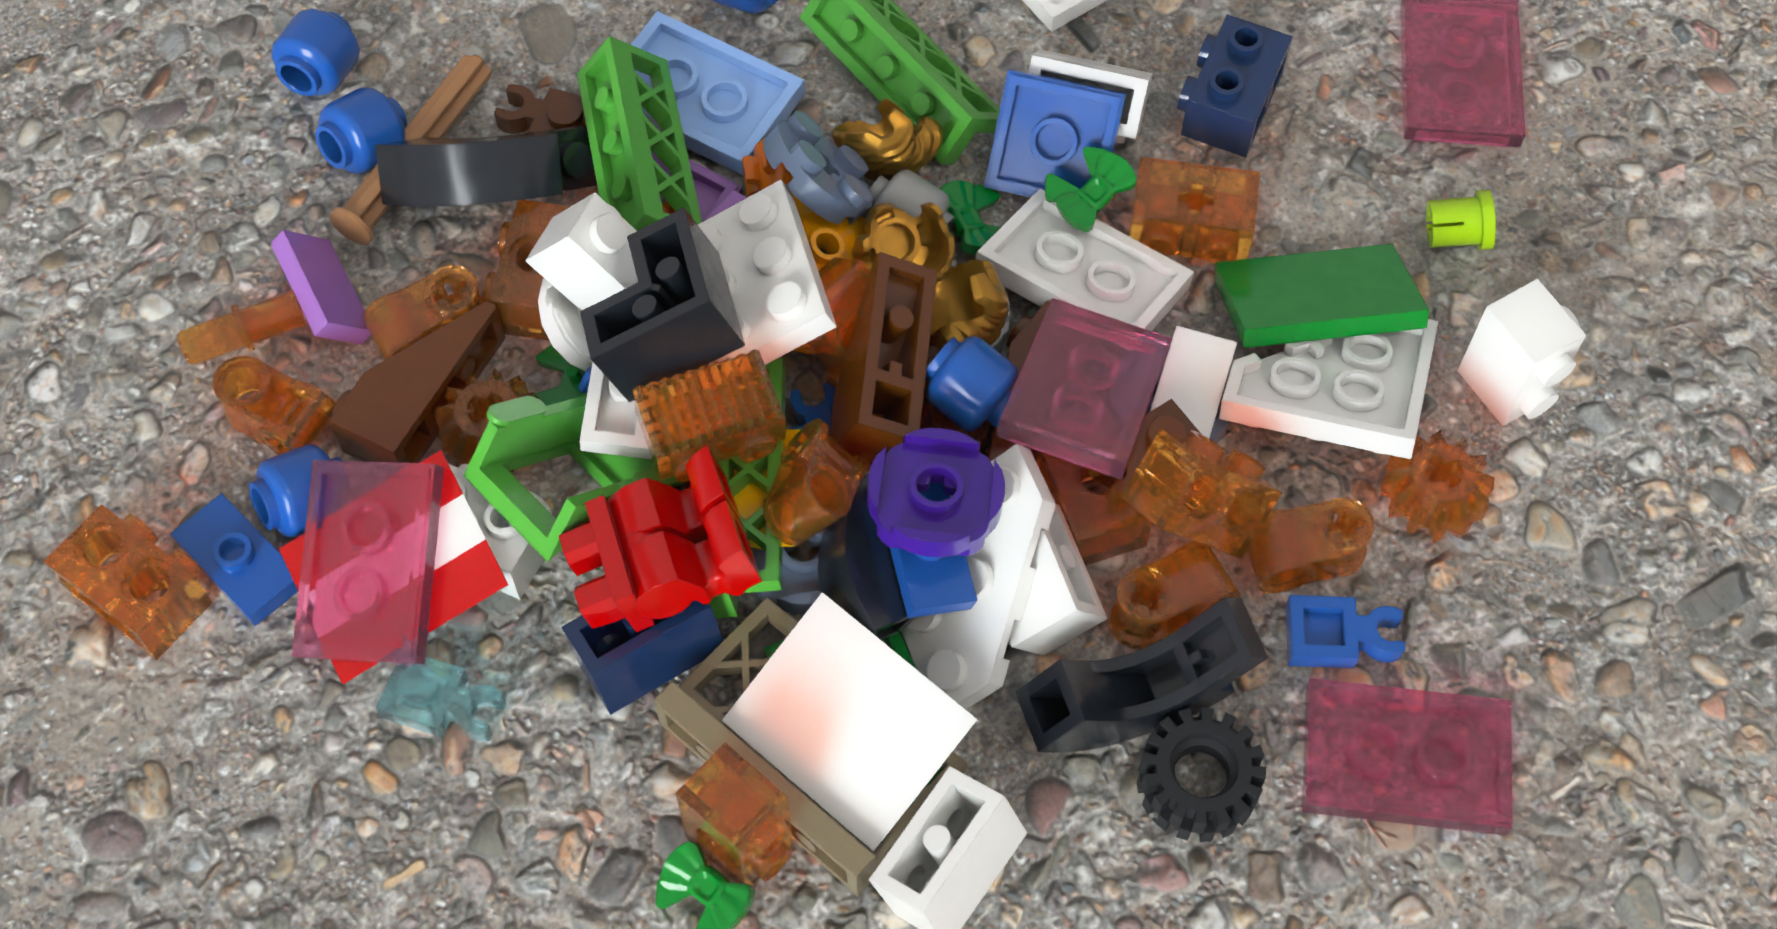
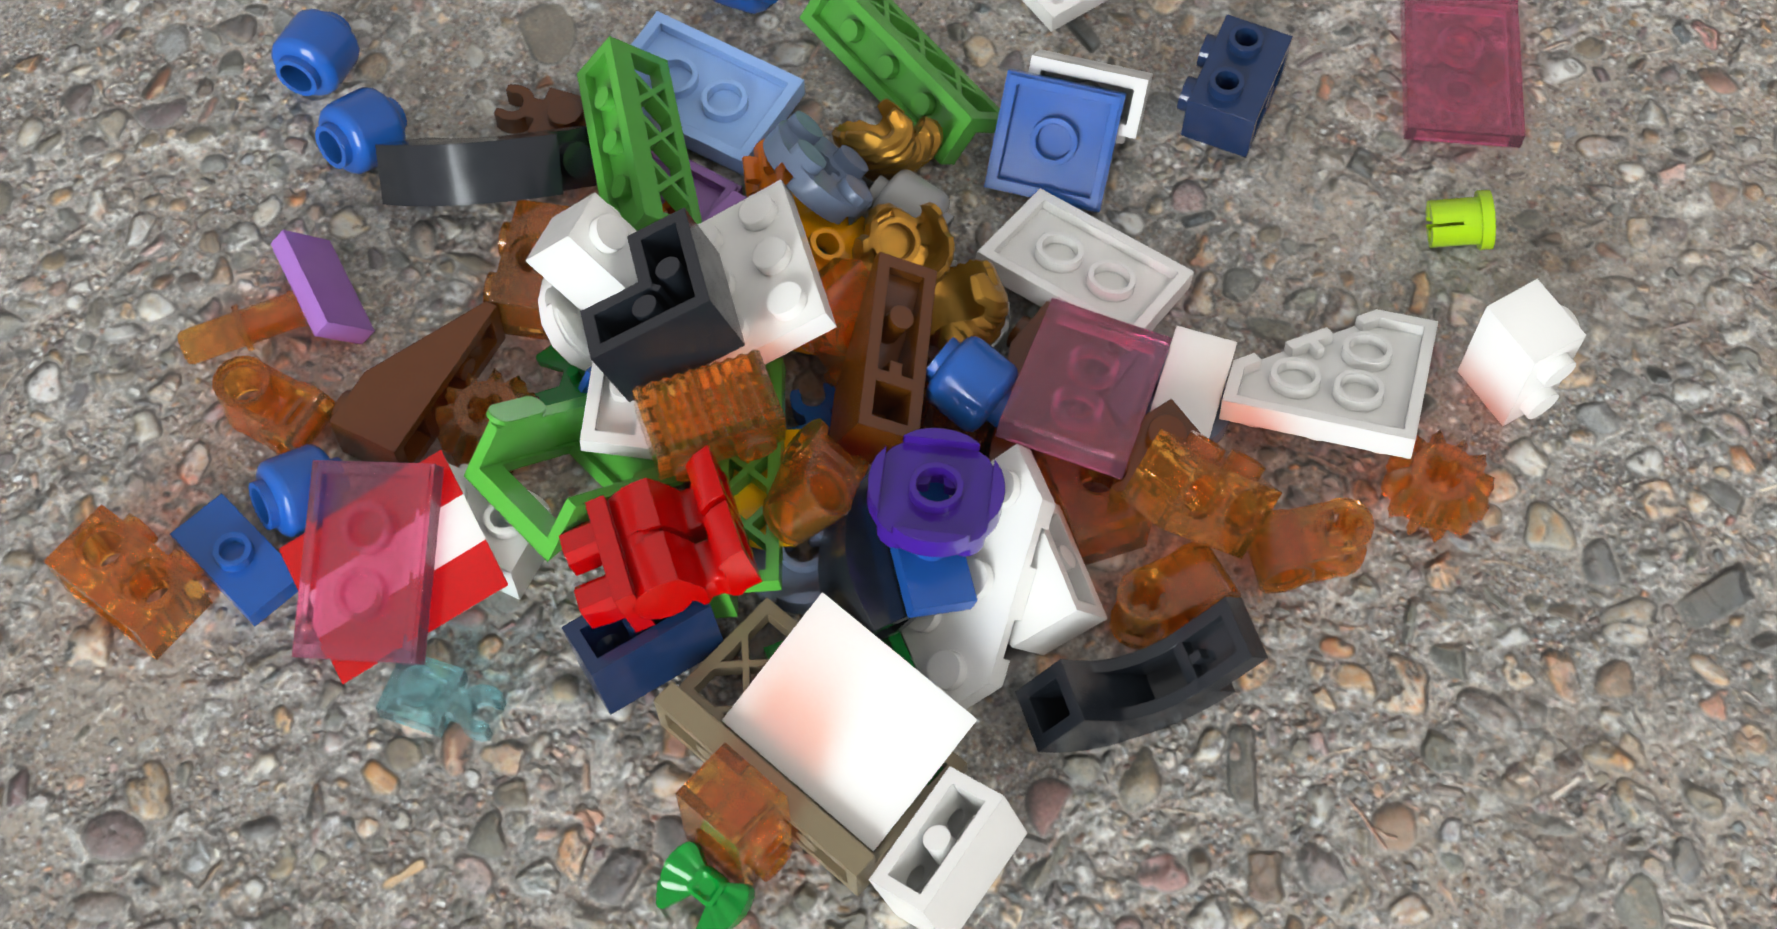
(421, 308): clear orange piece -> none
(433, 120): medium nougat axle -> none
(965, 204): green piece -> none
(1109, 176): green piece -> none
(1194, 209): clear orange brick -> none
(1207, 736): black tyre -> none
(1320, 295): green tile -> none
(1331, 634): blue plate -> none
(1408, 756): clear pink tile -> none

